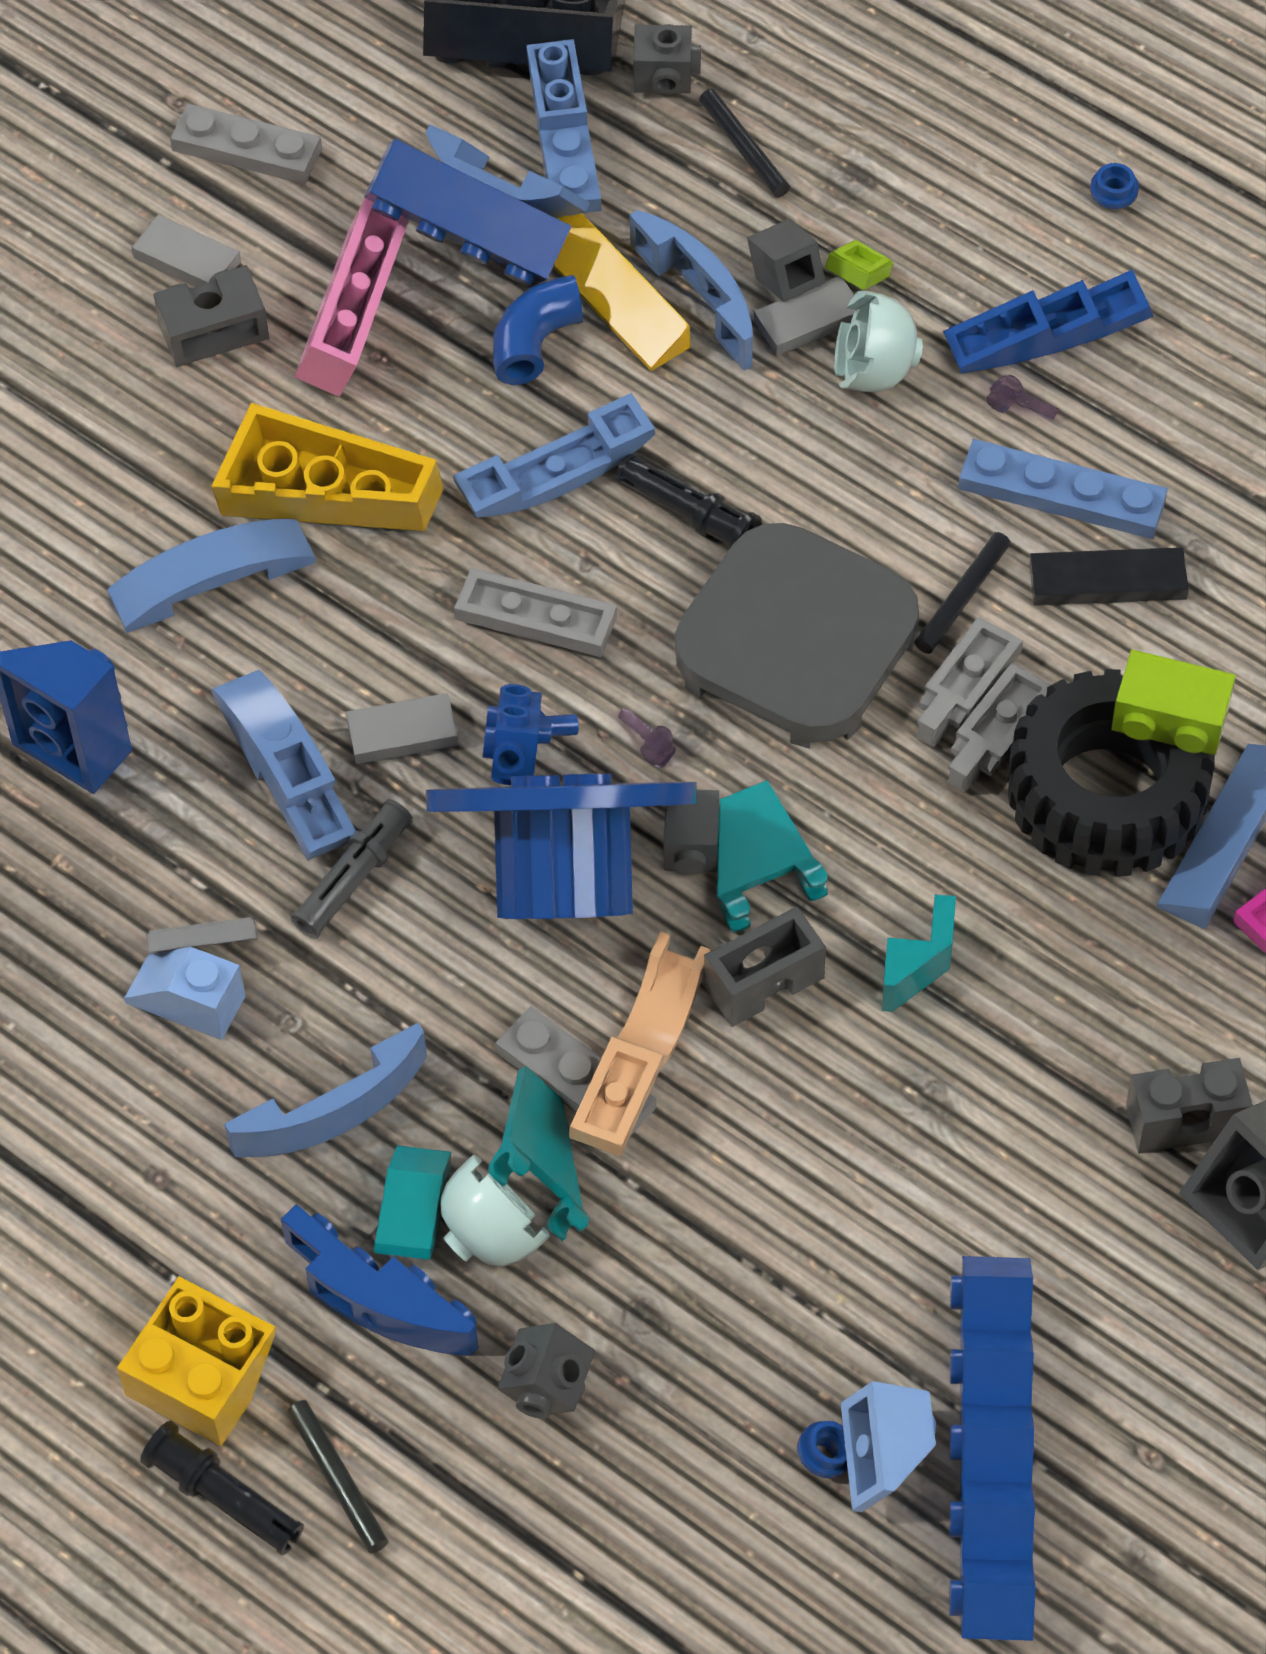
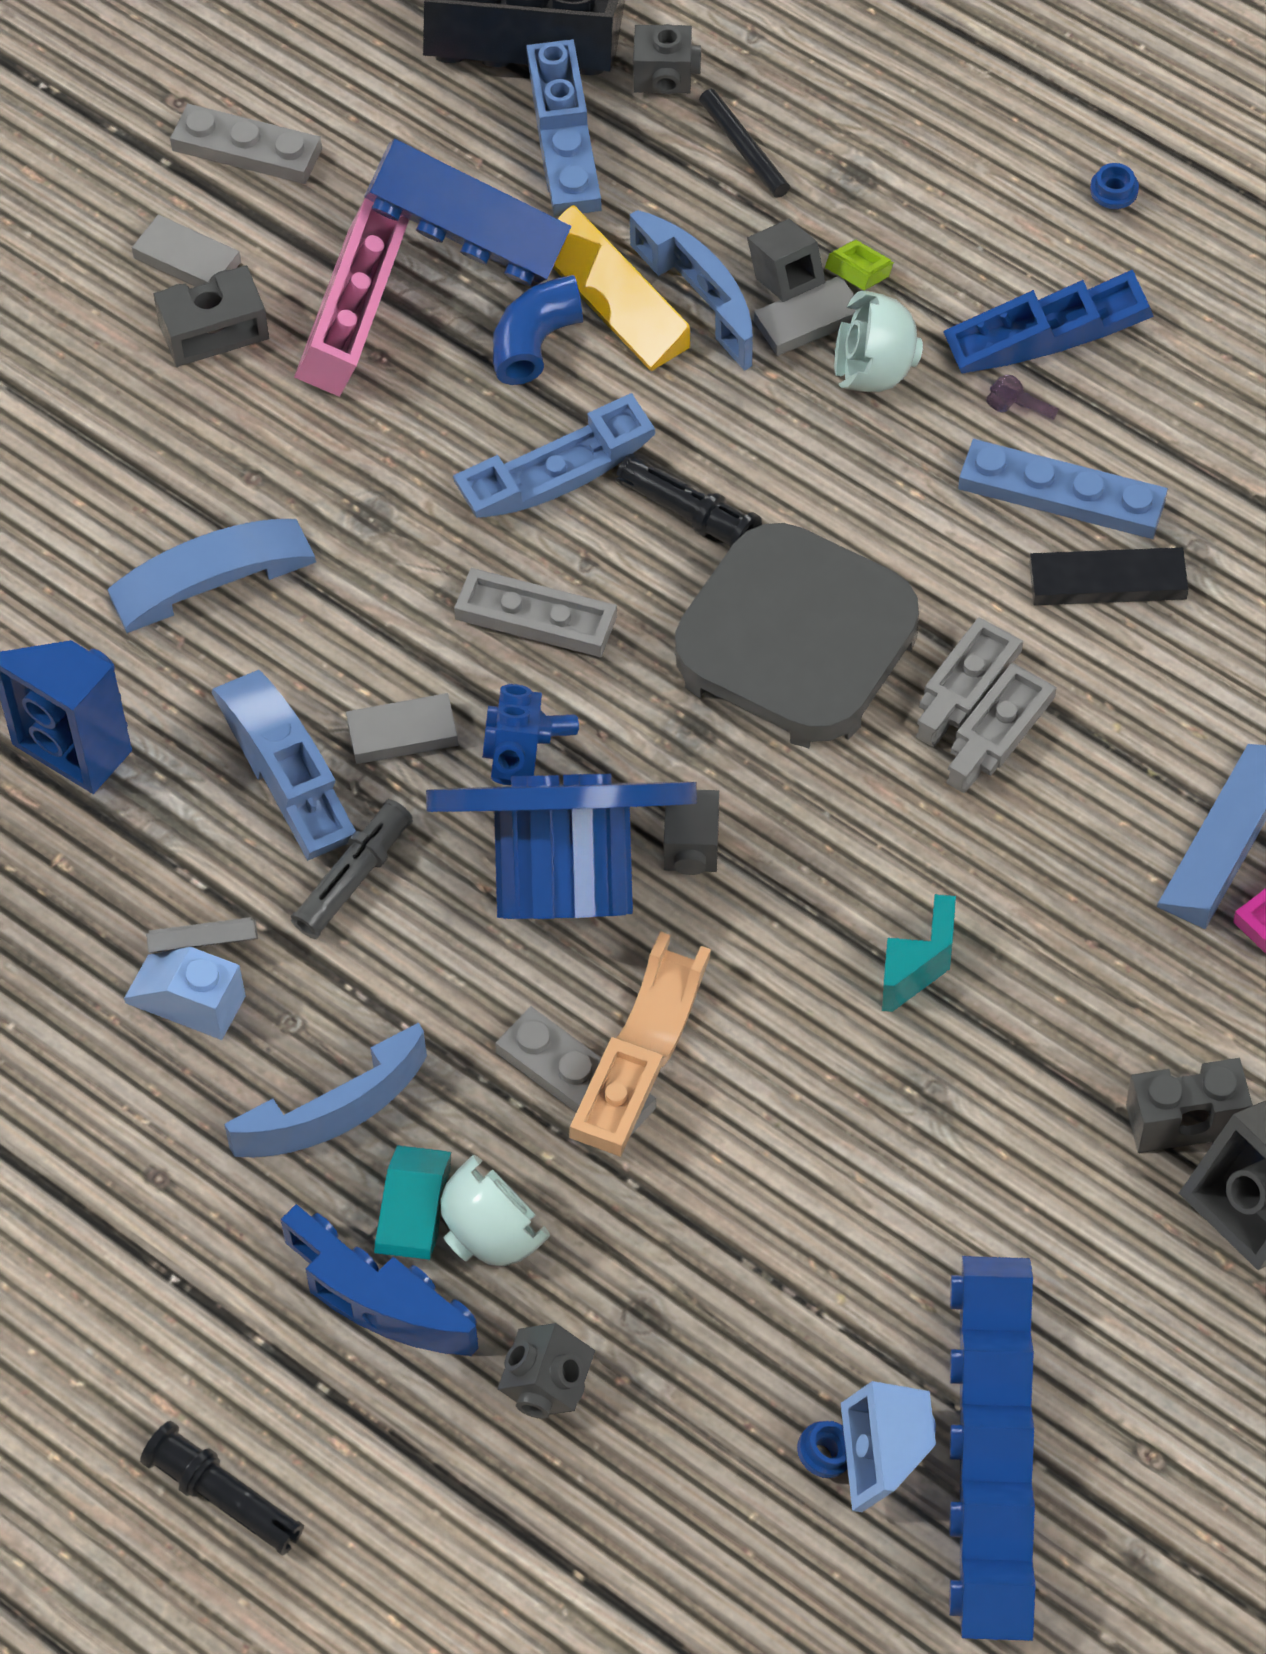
(197, 1361): yellow slope -> none
(323, 475): yellow wedge -> none
(337, 1476): pearl dark grey bar -> none
(534, 191): medium blue slope -> none
(540, 1143): teal flag -> none
(658, 741): clear purple hand -> none
(758, 846): teal flag -> none
(792, 963): dark grey brick -> none
(962, 593): black bar -> none
(1093, 827): black tyre -> none
(1173, 702): lime brick -> none

